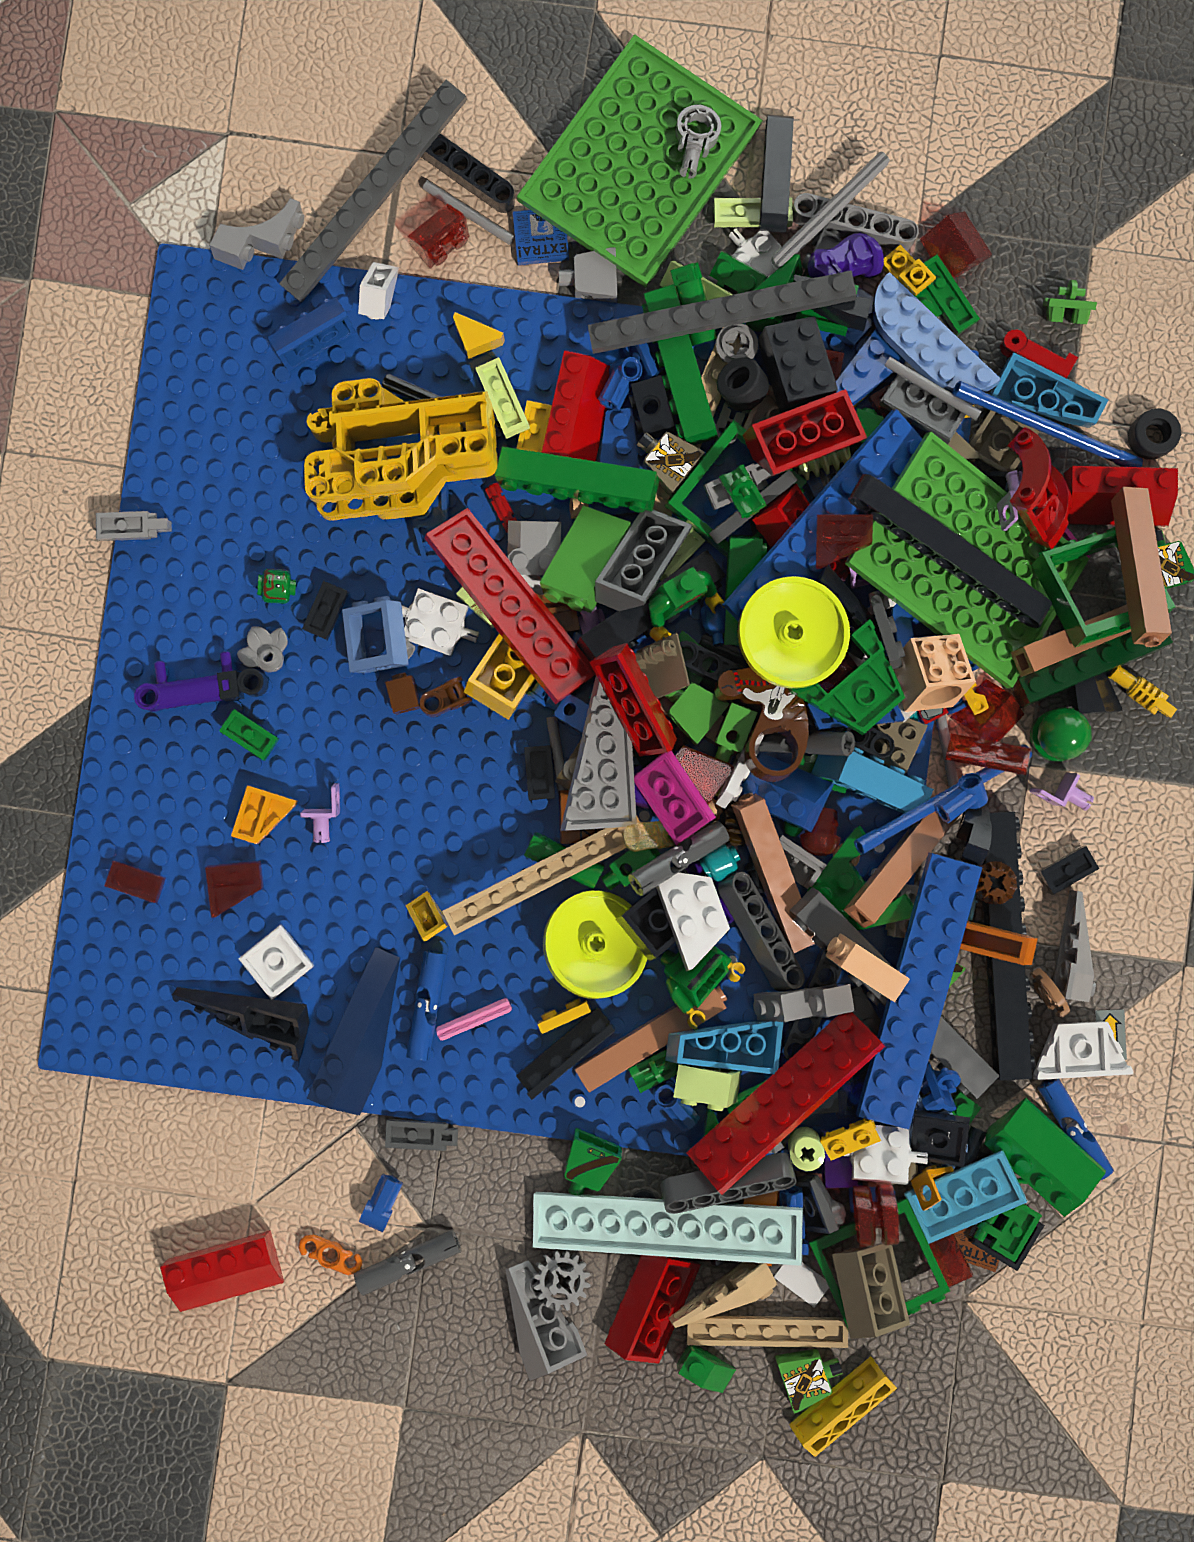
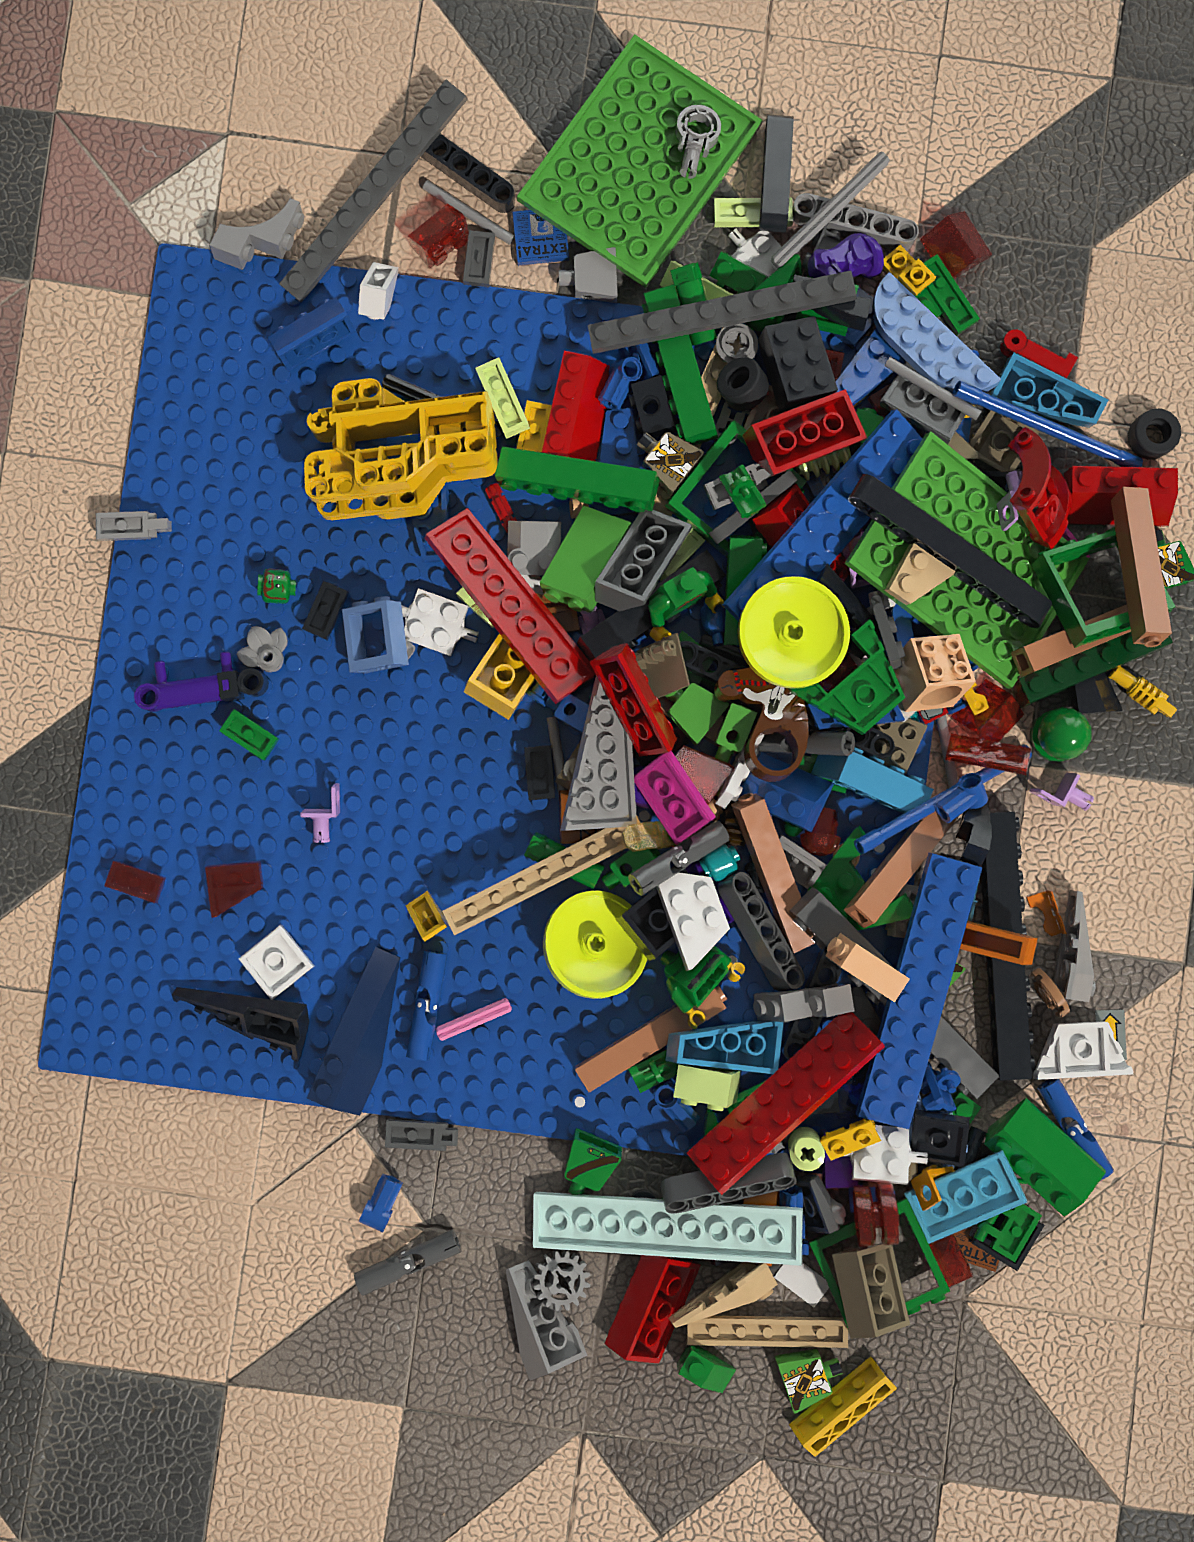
(222, 1271): red slope -> none
(260, 814): light orange wing -> none
(337, 1265): orange piece -> none
(403, 693): reddish brown brick -> none
(446, 697): reddish brown piece -> none
(476, 336): yellow slope -> none
(479, 258): none -> dark grey plate
(553, 1019): yellow plate -> none
(565, 1052): black fence -> none
(841, 536): clear red wing -> none
(917, 575): none -> tan wing
(1008, 883): reddish brown gear -> none
(1042, 902): none -> orange piece
(1068, 870): black plate -> none
(1081, 309): bright green hips -> none

